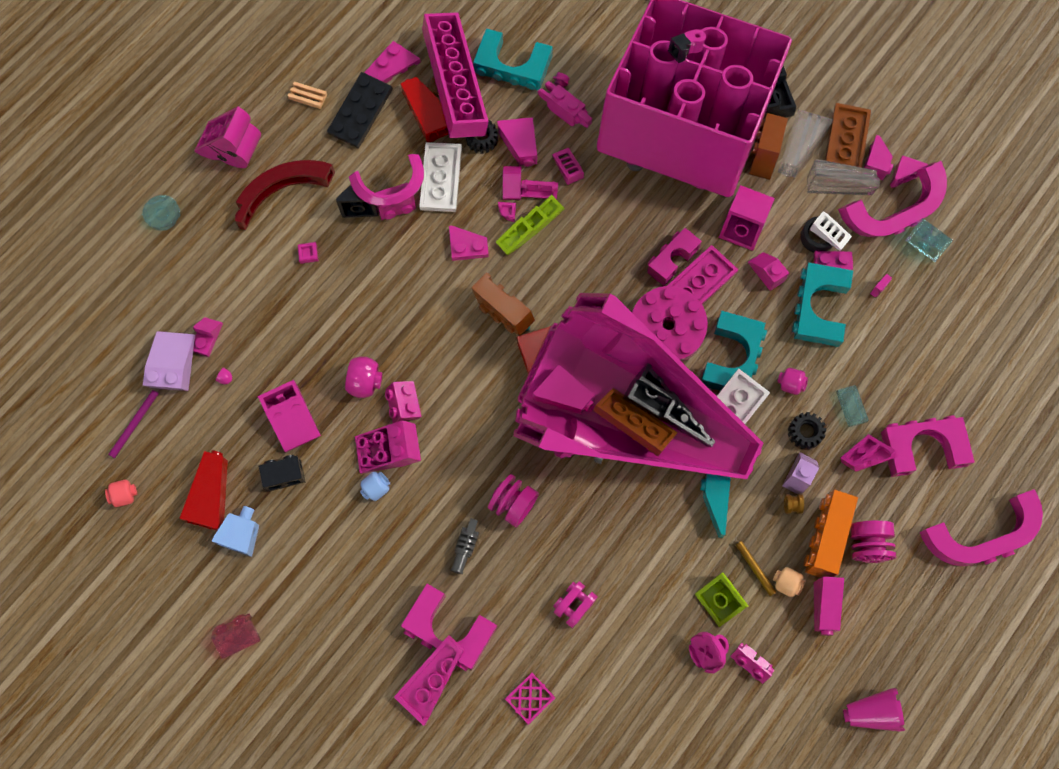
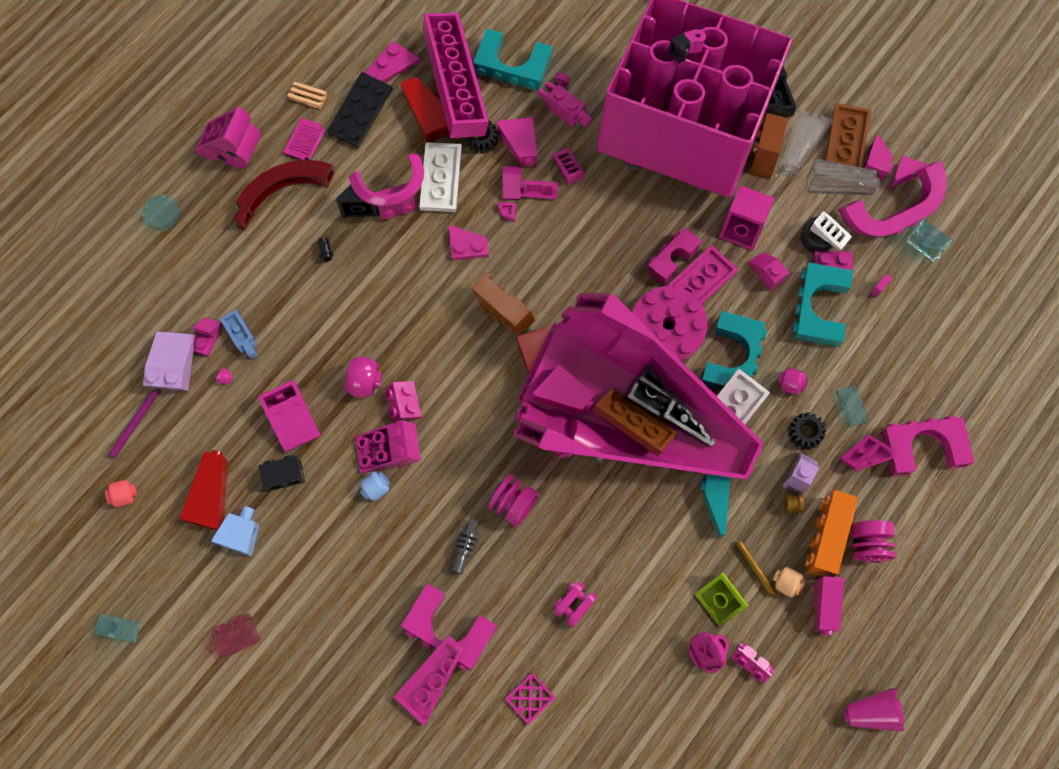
(117, 628): none -> clear light blue slope
(239, 333): none -> medium blue hinge
(304, 140): none -> dark pink window
(308, 252): dark pink tile -> none
(325, 250): none -> black pin
(530, 225): lime slope -> none
(1028, 523): dark pink arch -> none

